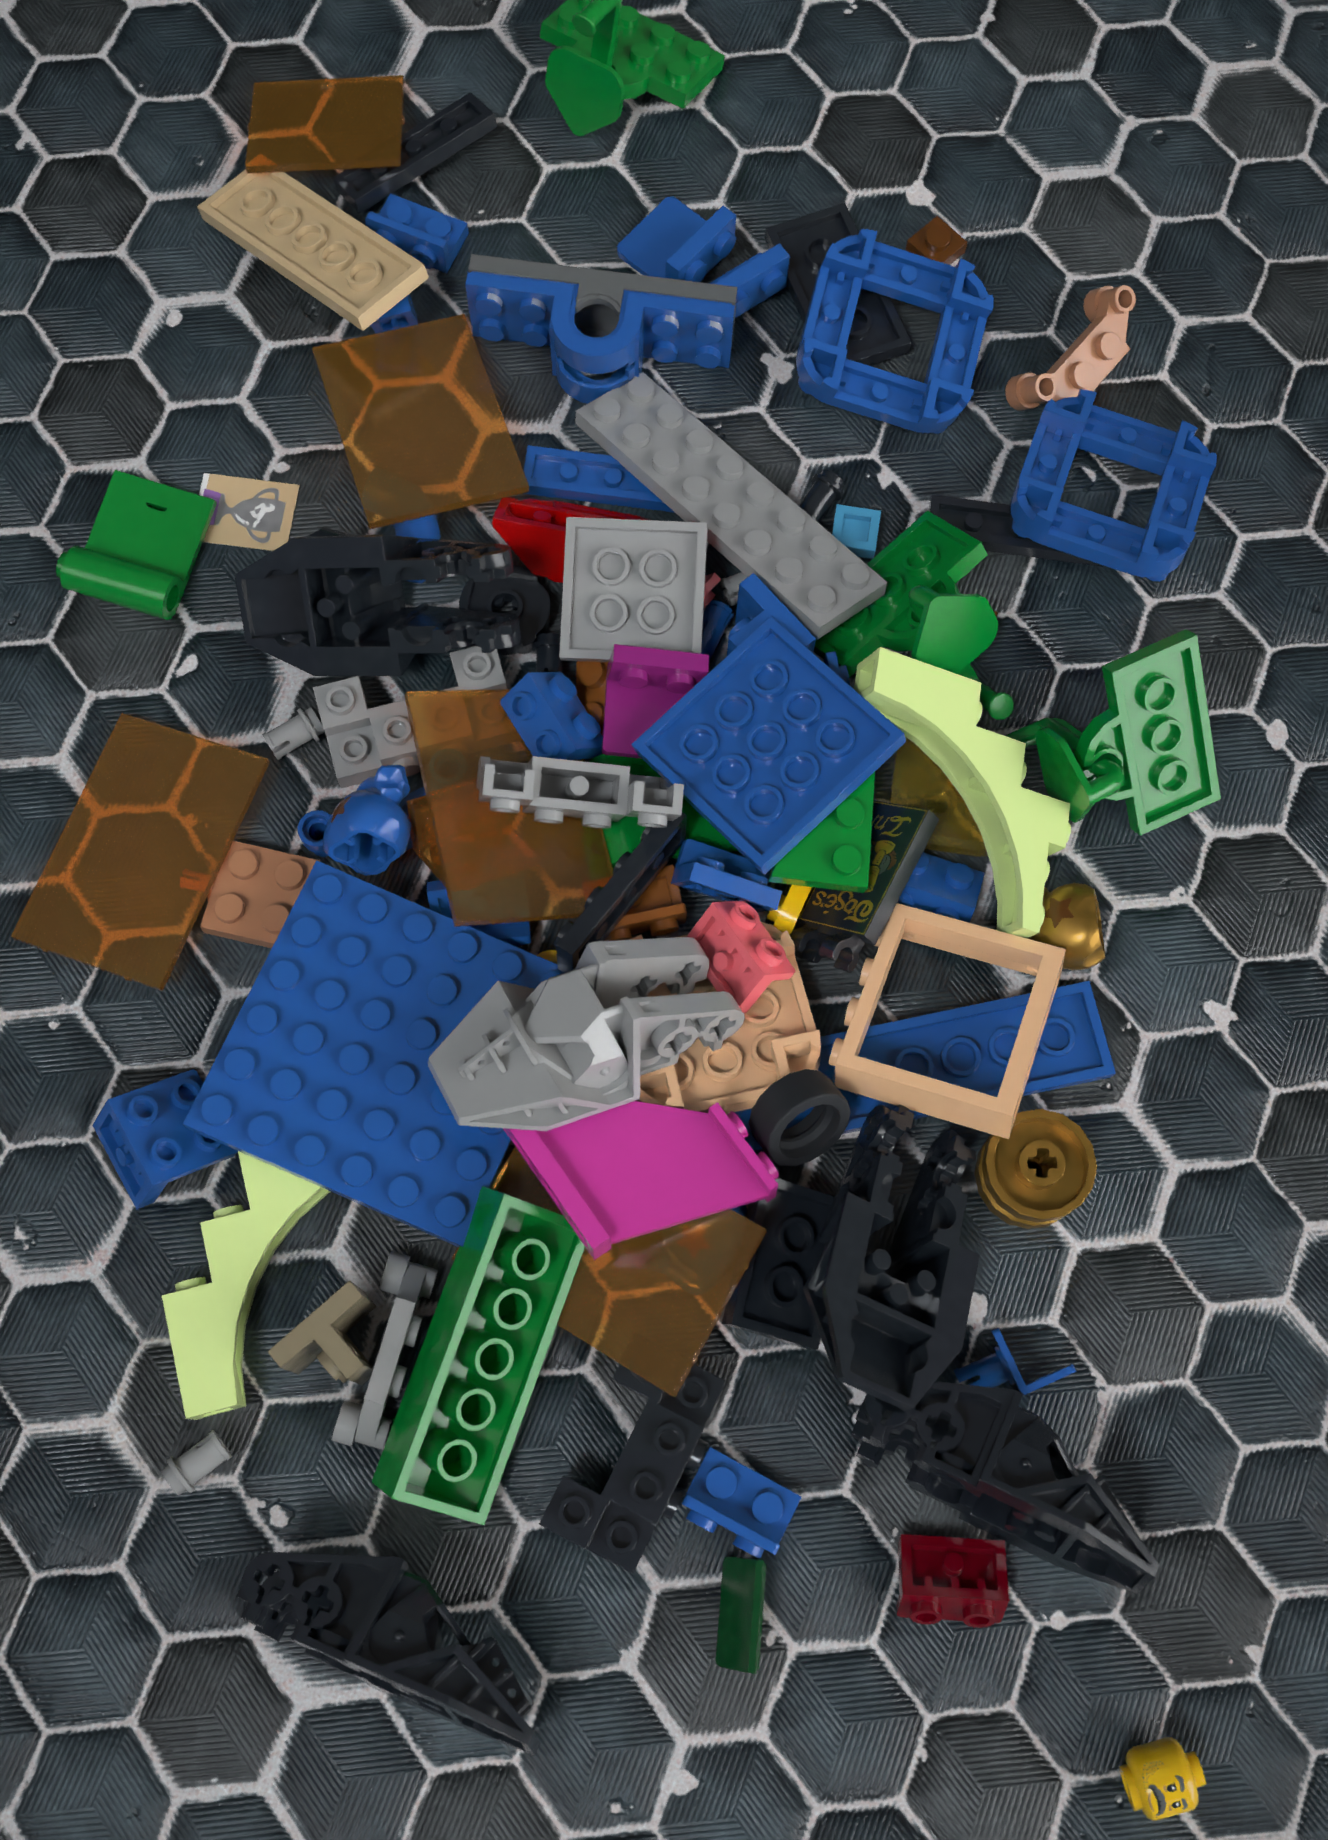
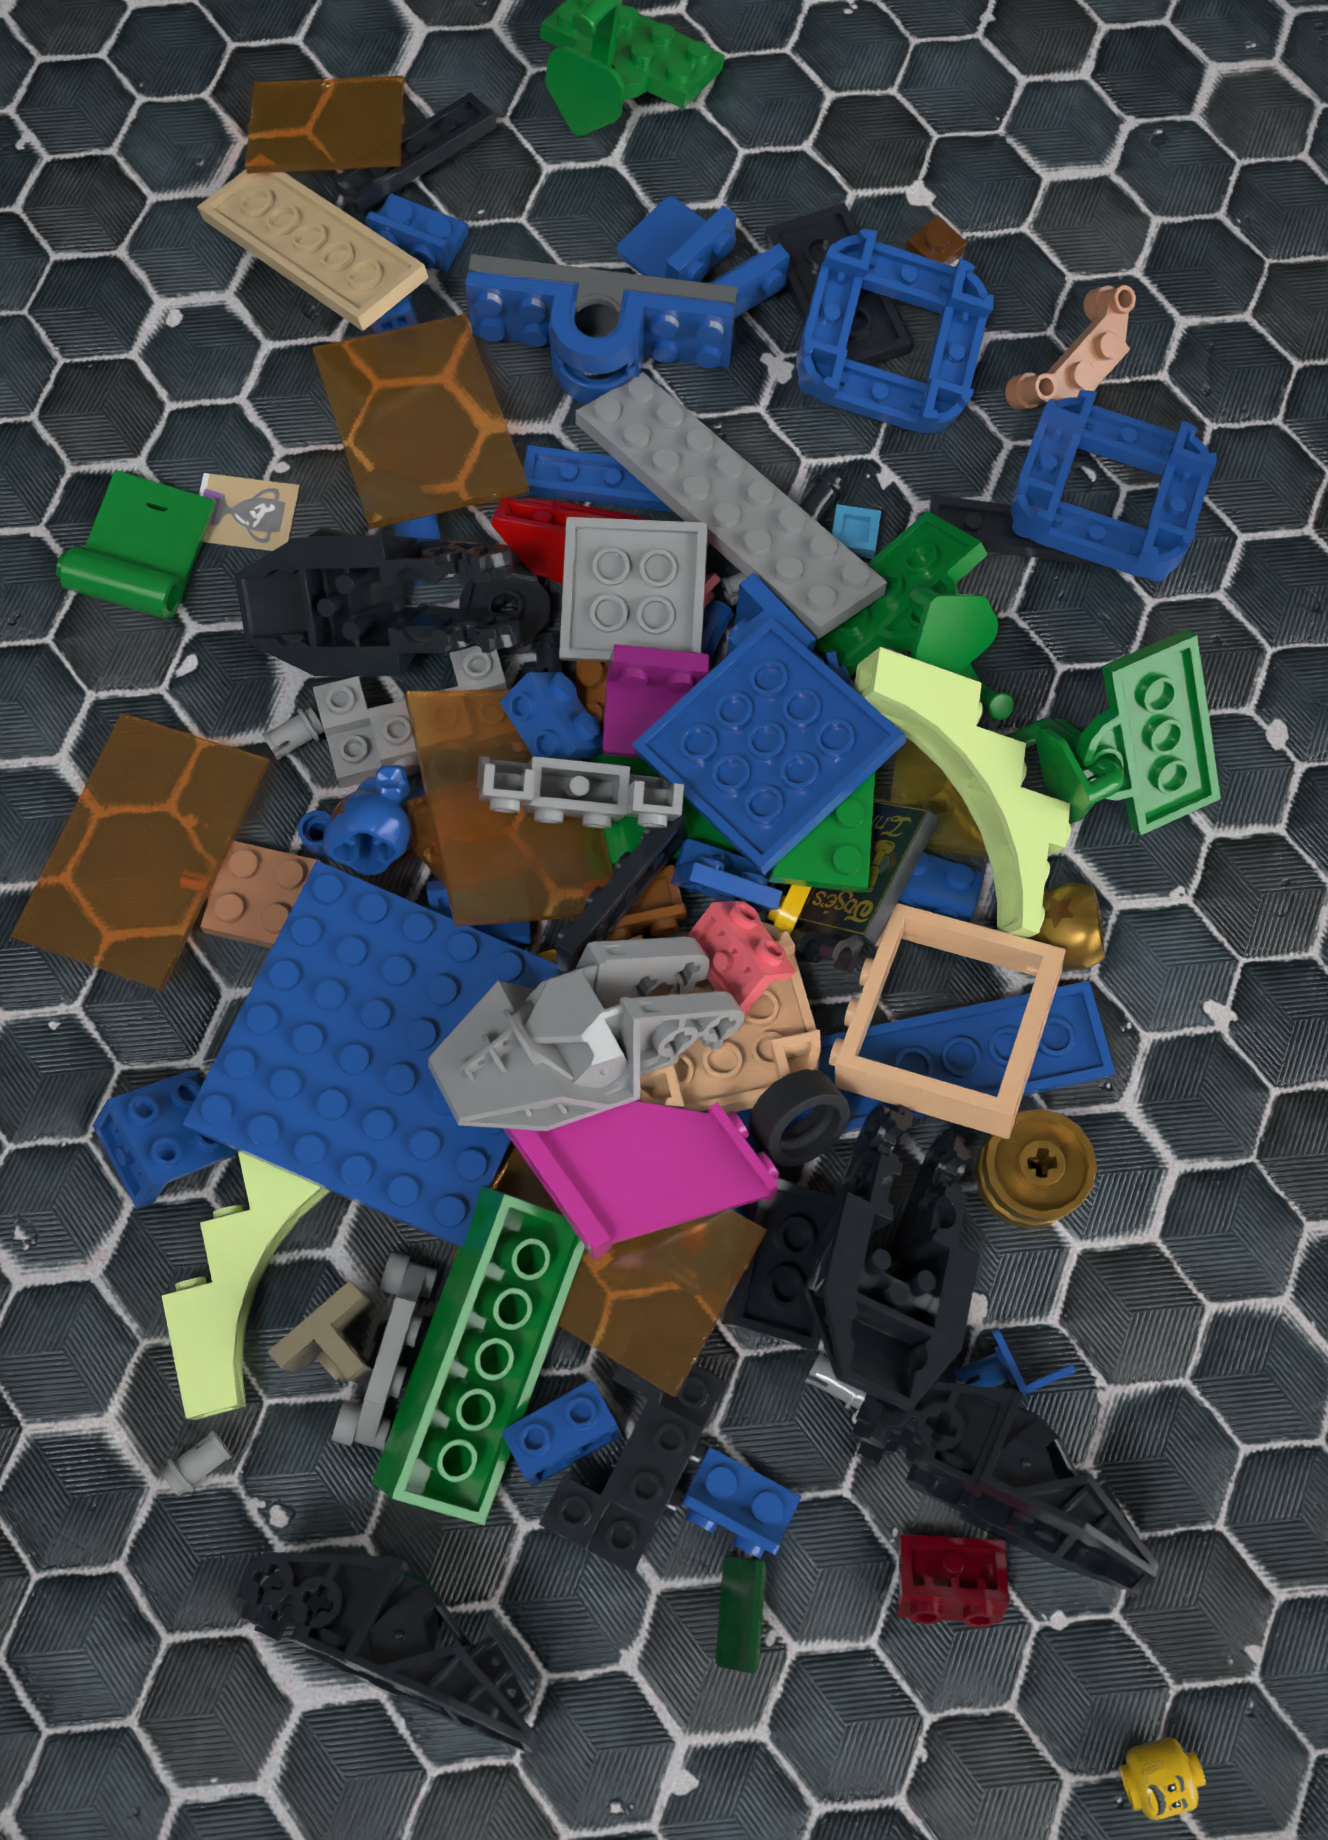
(561, 1433): none -> blue bracket
(824, 1378): none -> light grey pin

